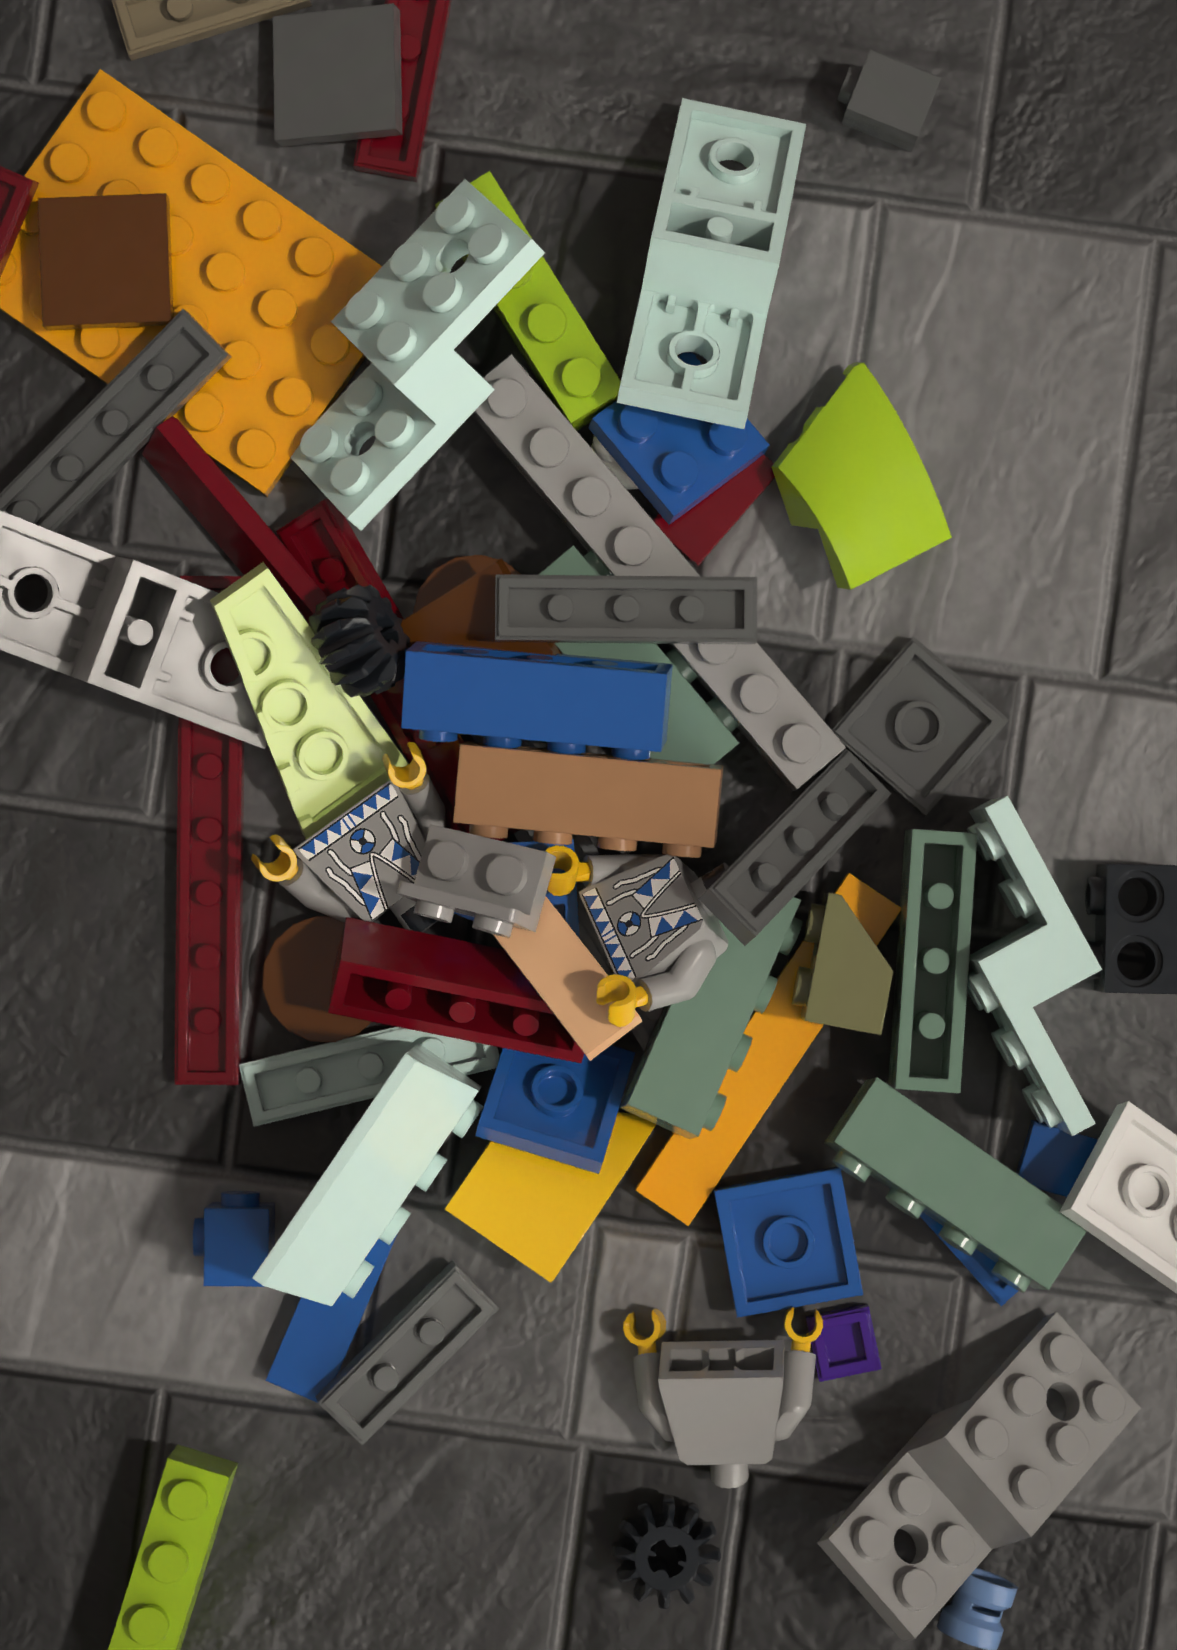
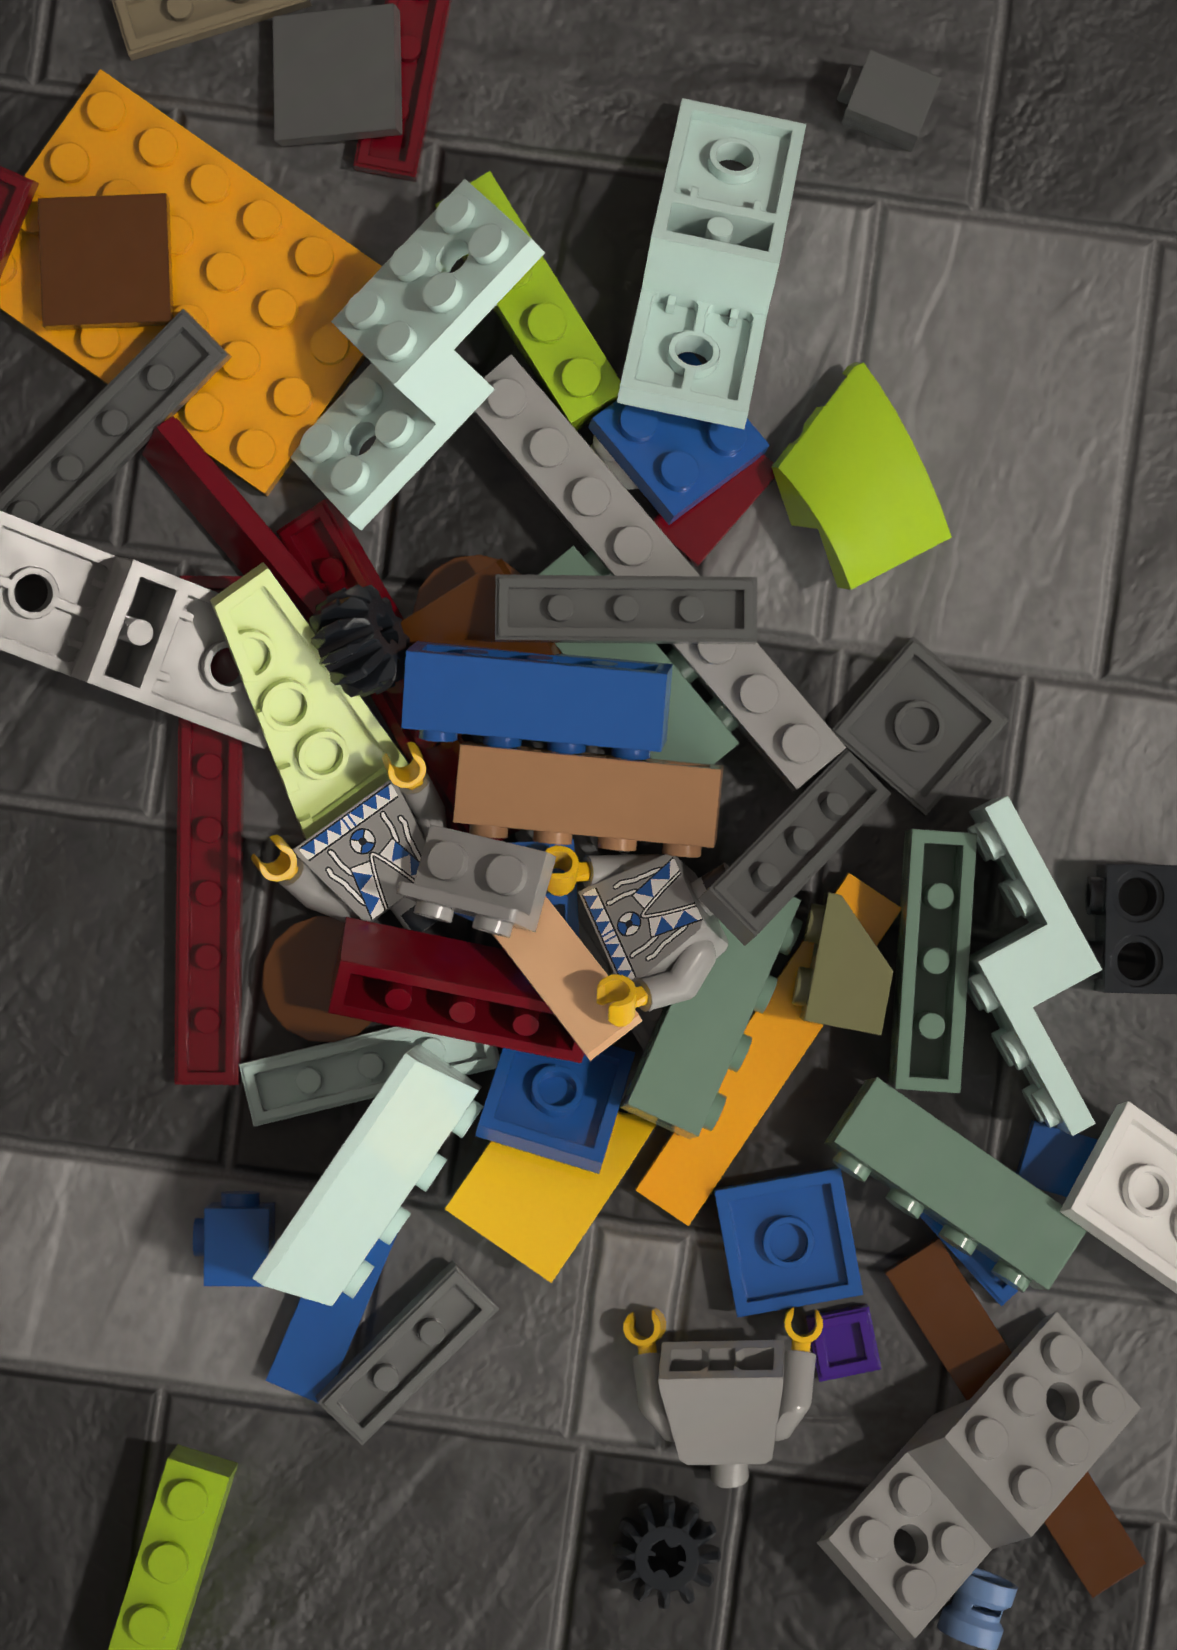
(971, 1354): none -> reddish brown tile

